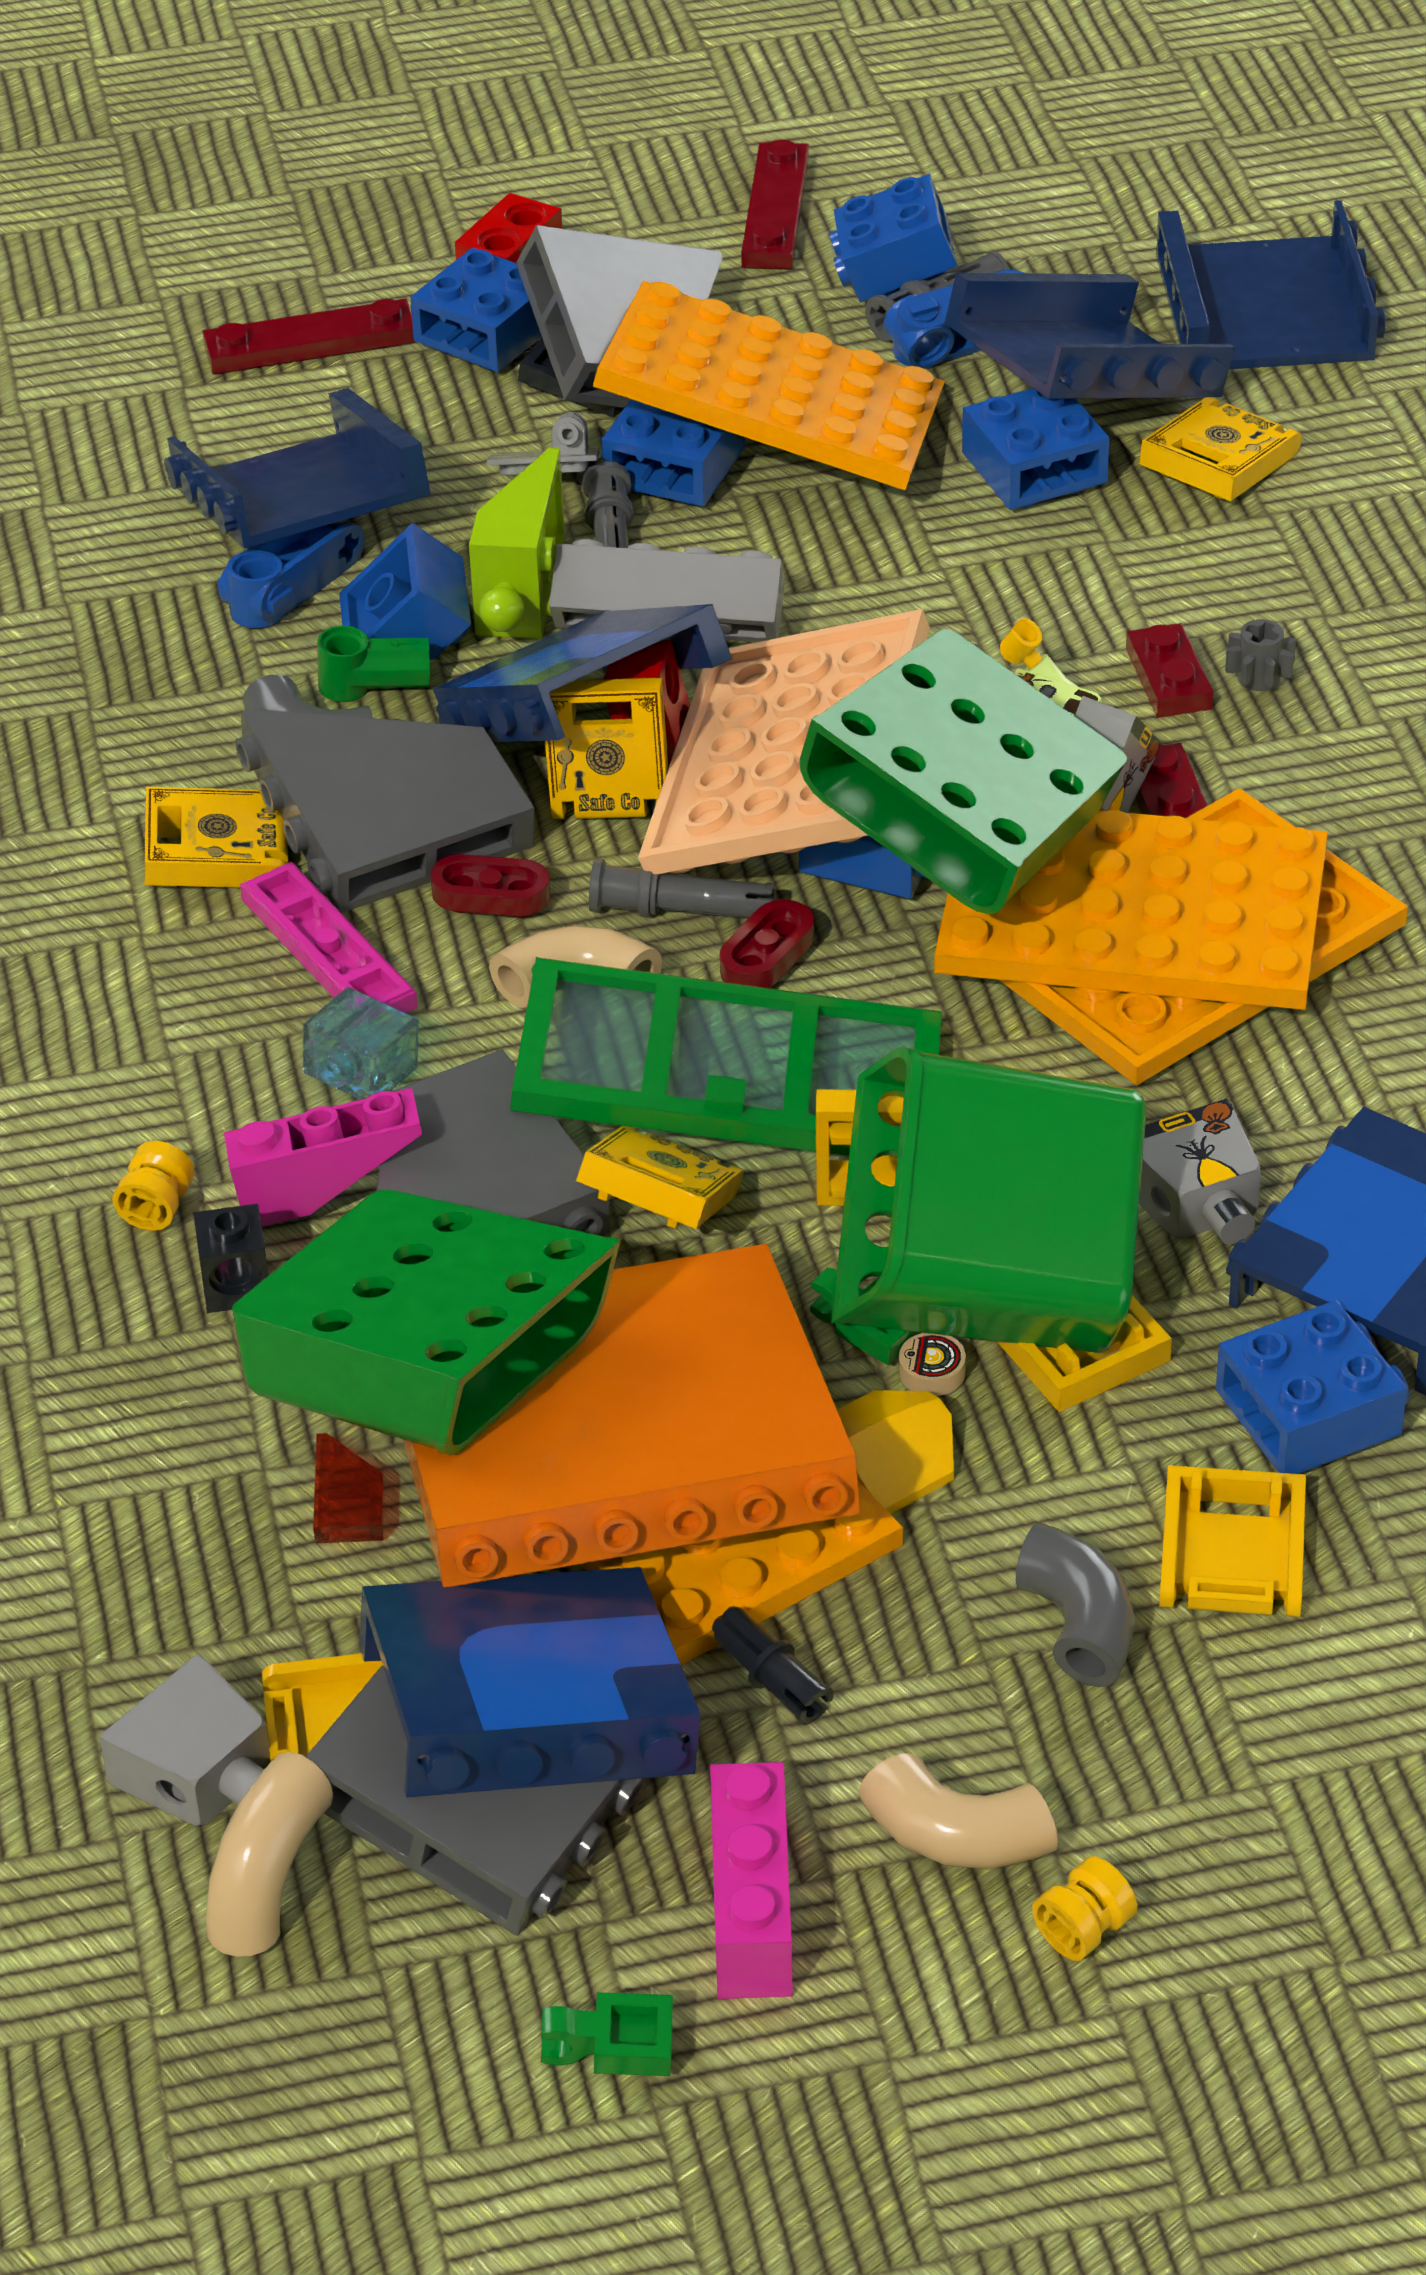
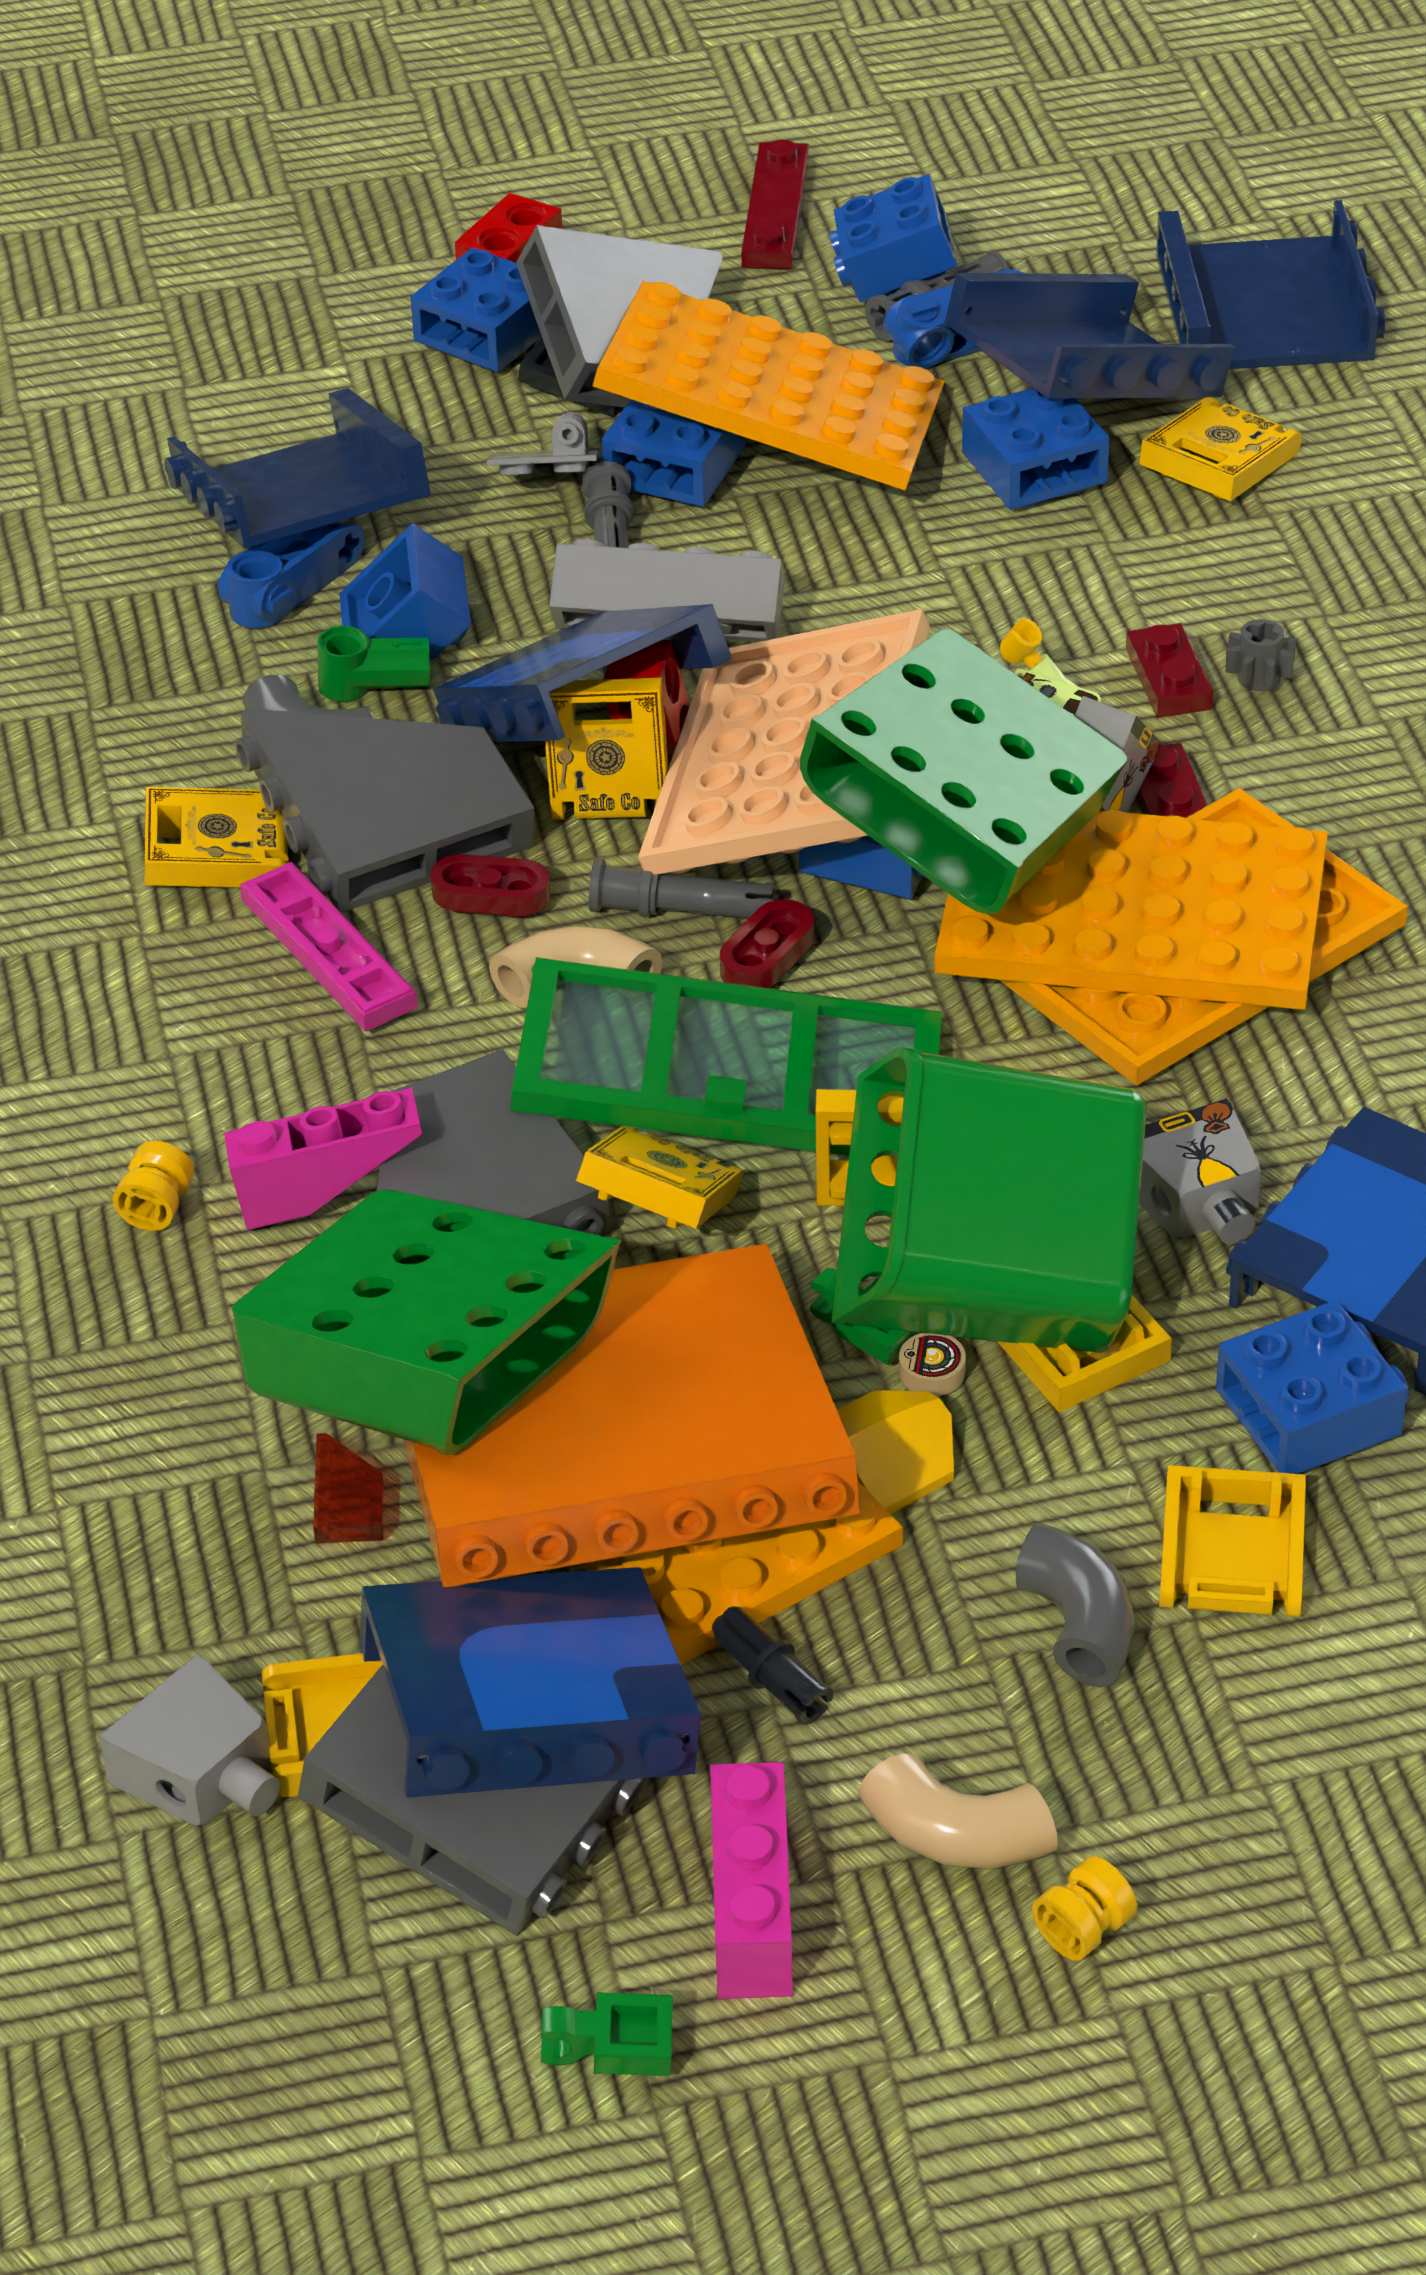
(230, 1254): black brick -> none
(258, 1853): tan cylinder -> none
(309, 336): dark red plate -> none
(360, 1045): clear light blue head -> none
(516, 551): lime slope -> none

